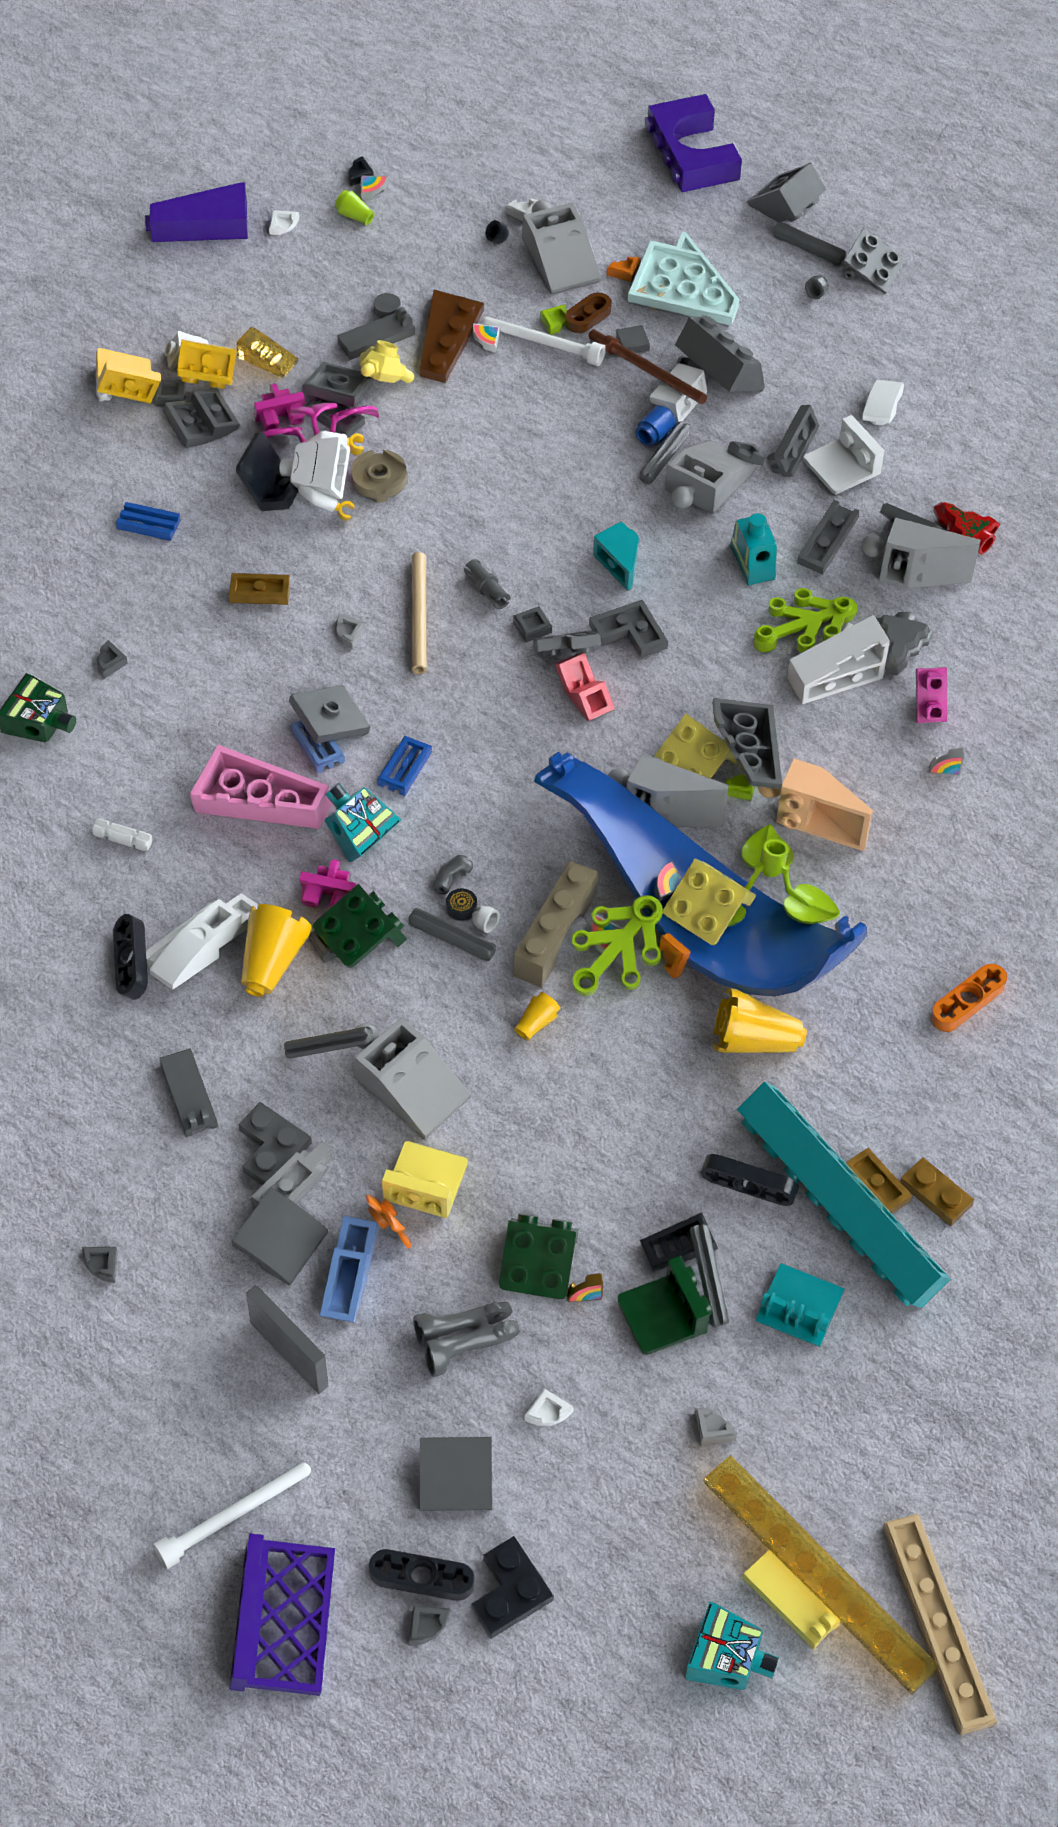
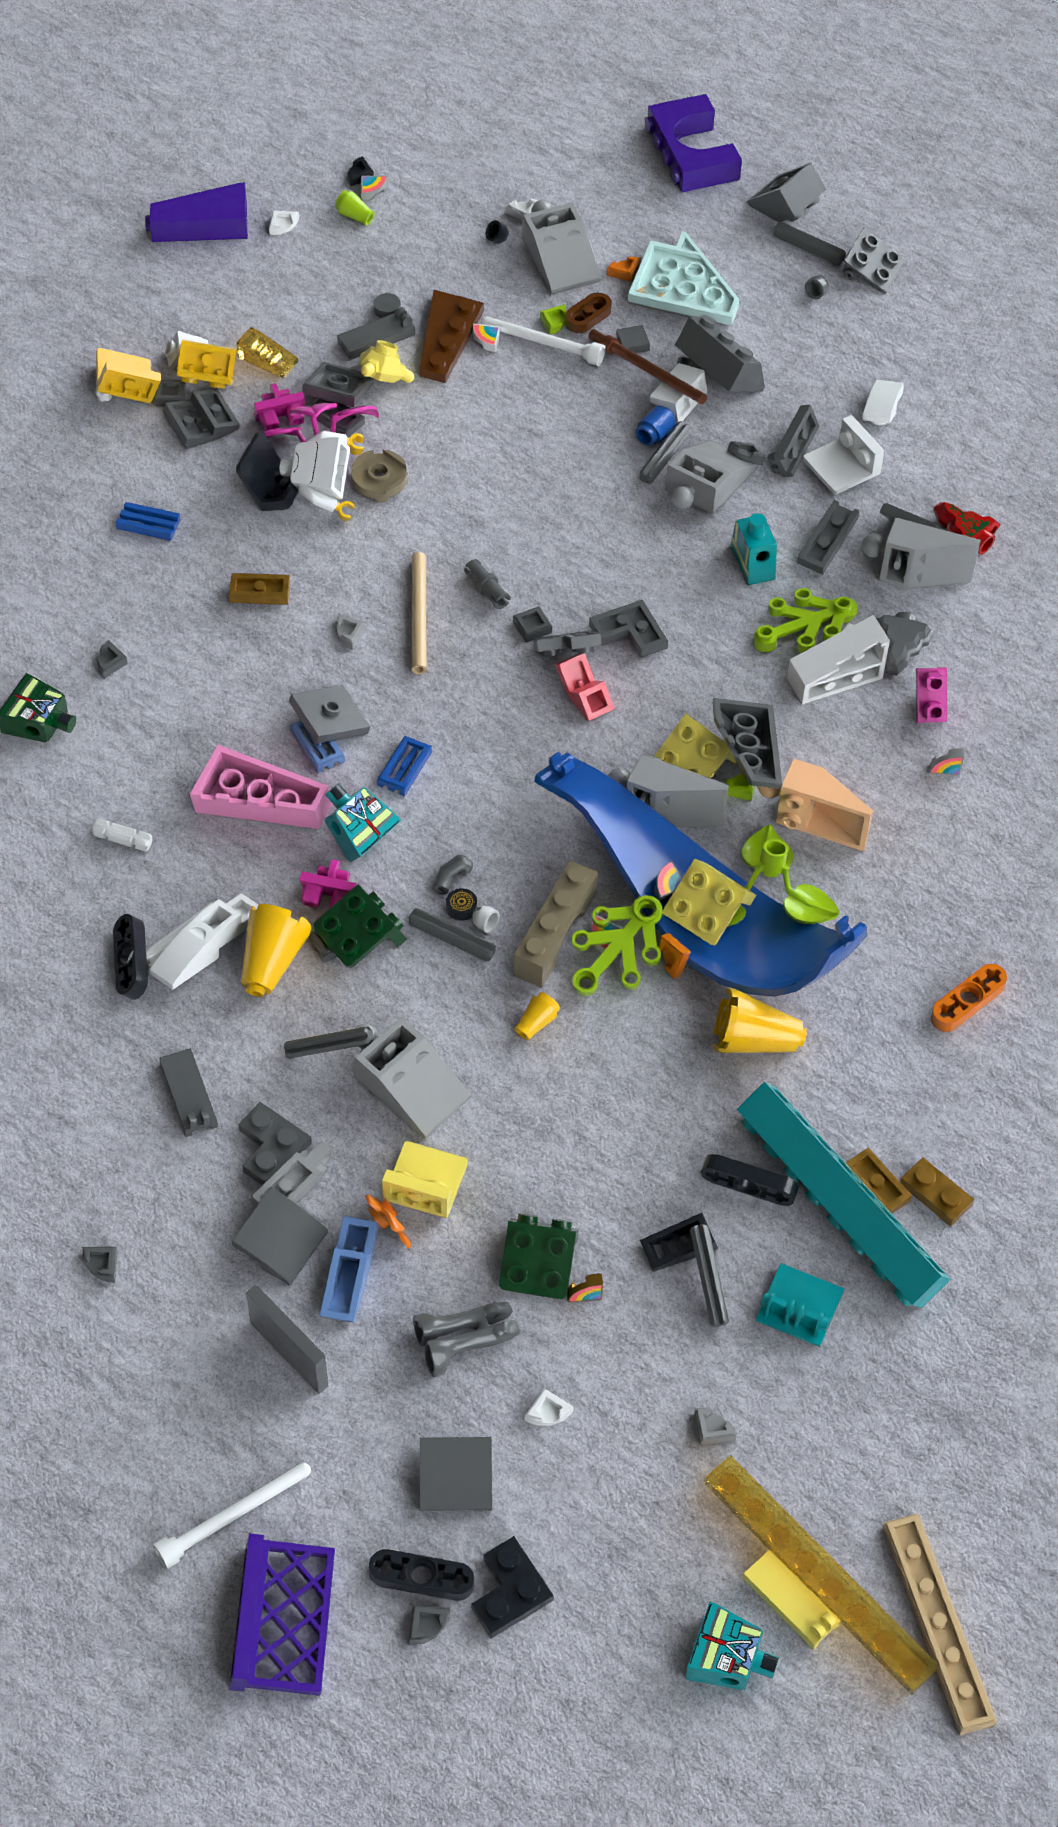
(618, 552): teal slope -> none
(666, 1309): dark green bracket -> none

